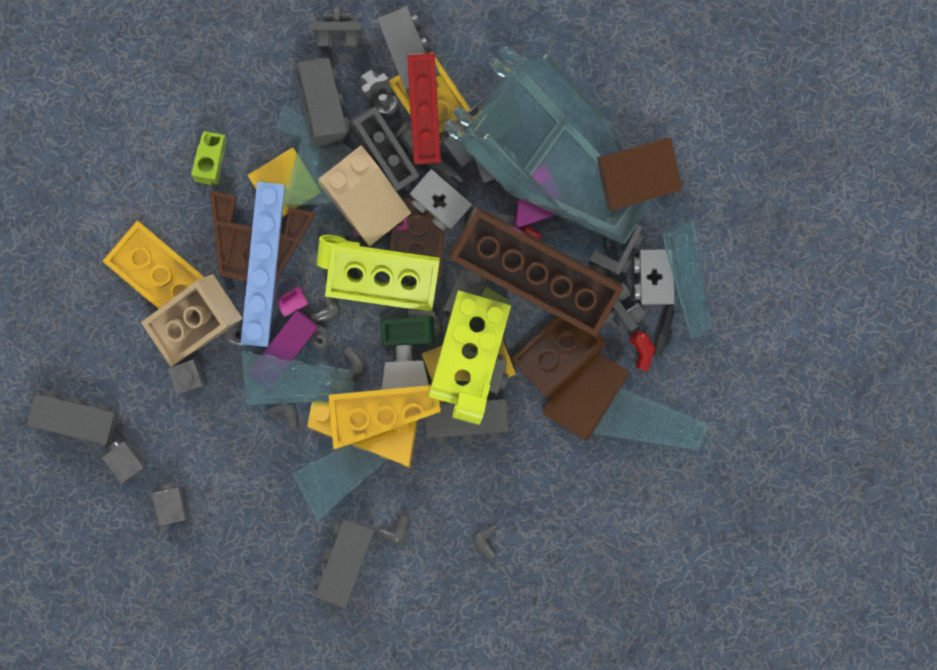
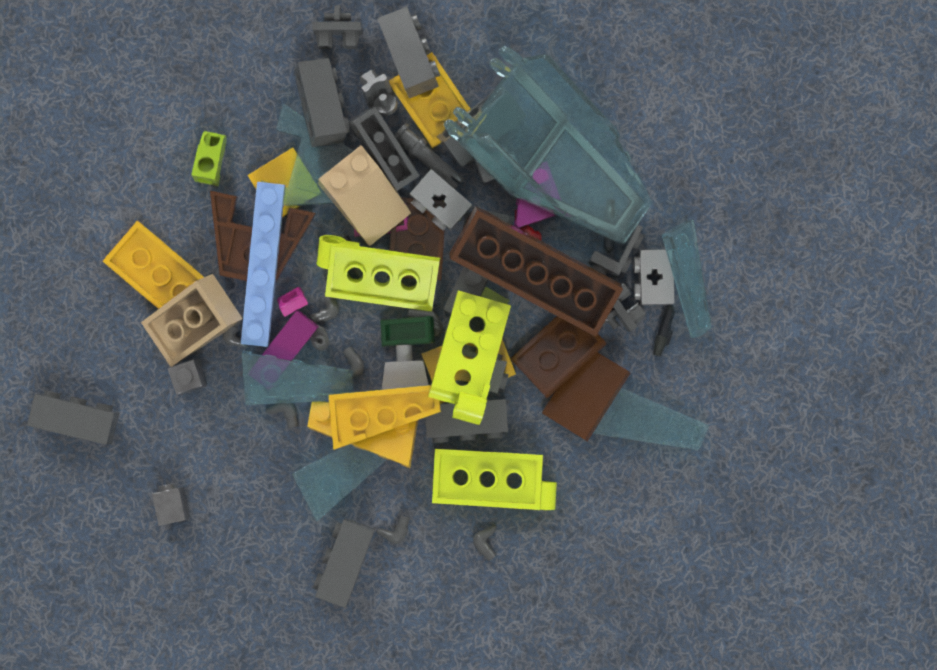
(124, 461): flat silver brick -> none
(424, 108): red tile -> none
(531, 494): none -> neon yellow hinge
(639, 173): reddish brown tile -> none
(644, 347): red arm -> none

